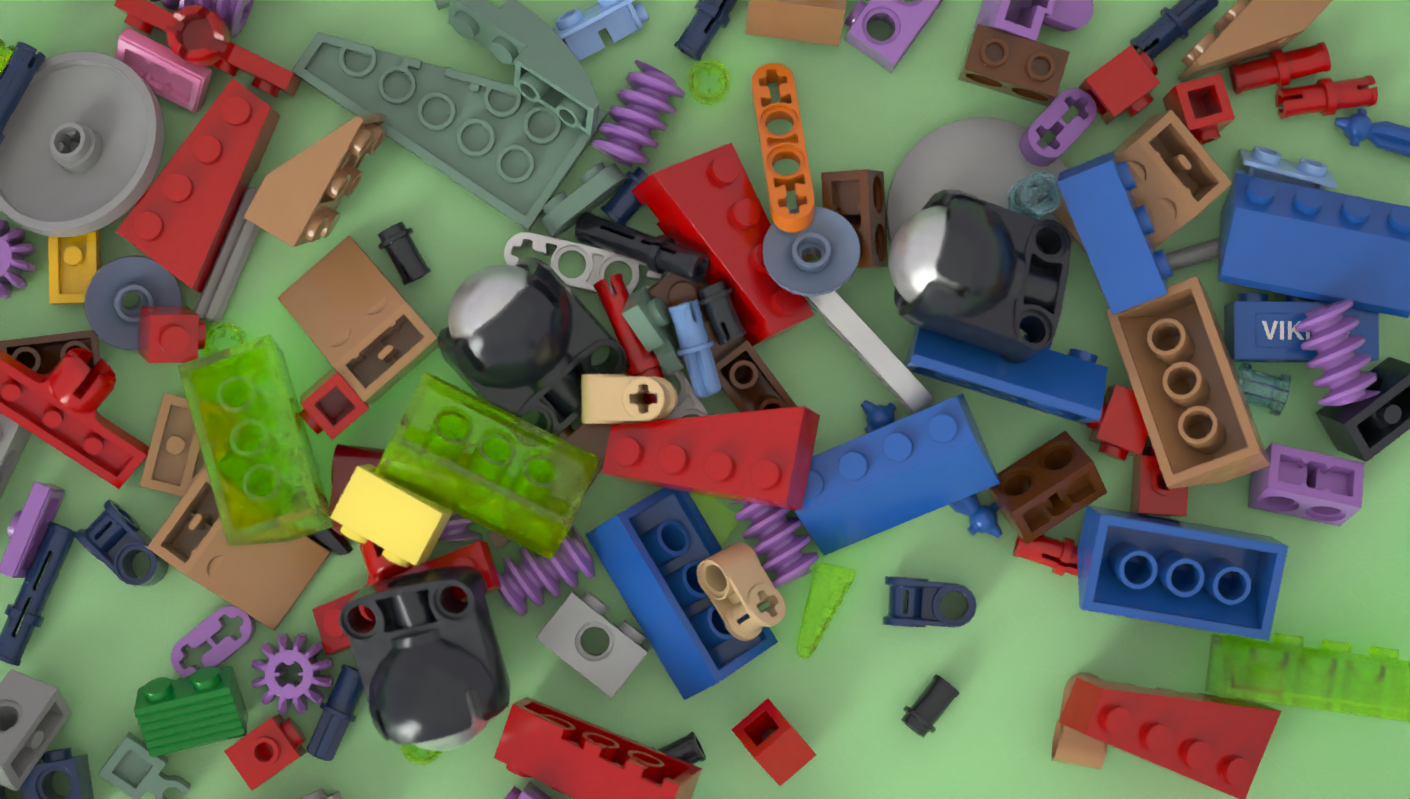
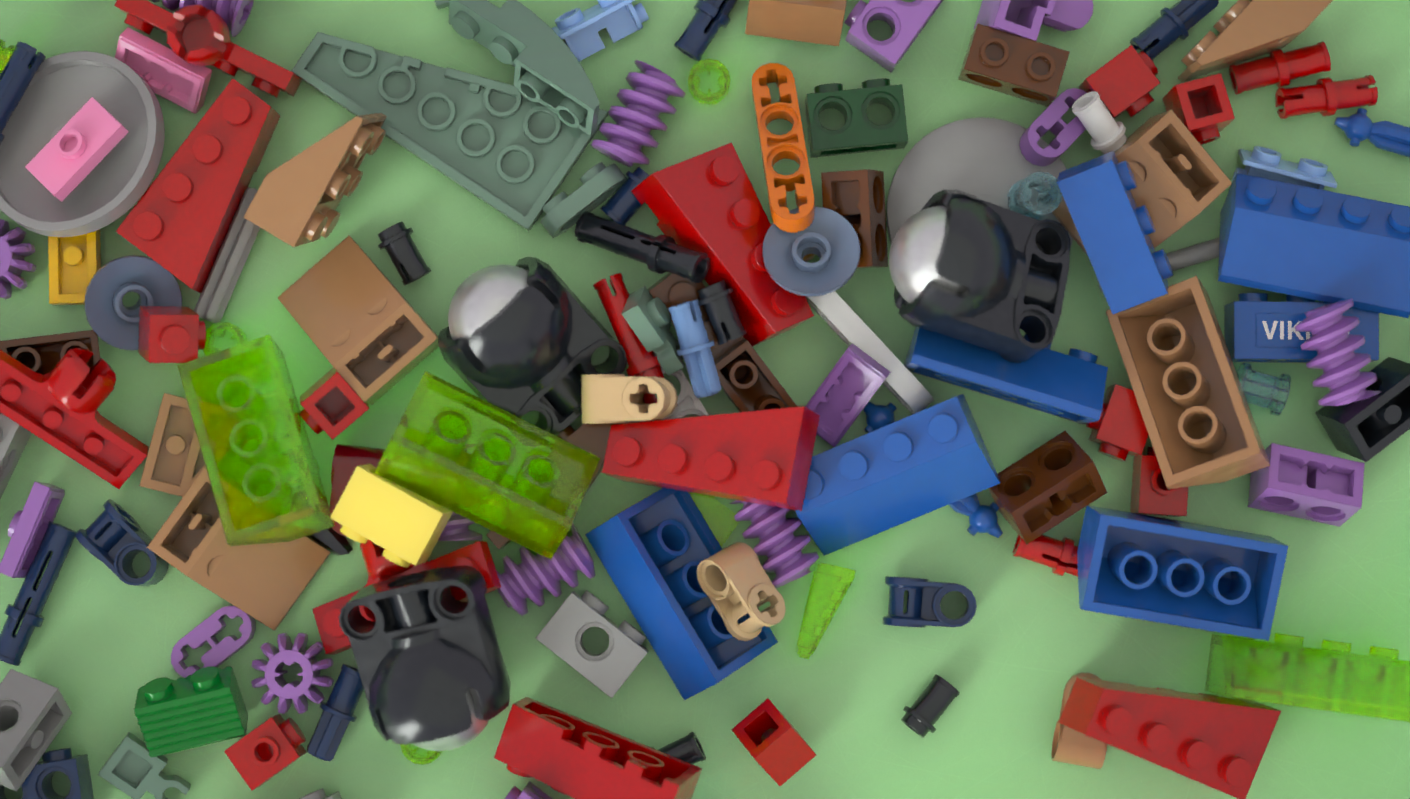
(76, 149): none -> bright pink plate
(596, 260): white beam -> none
(846, 393): none -> medium lavender plate
(858, 132): none -> dark green brick
(1105, 131): none -> white pin

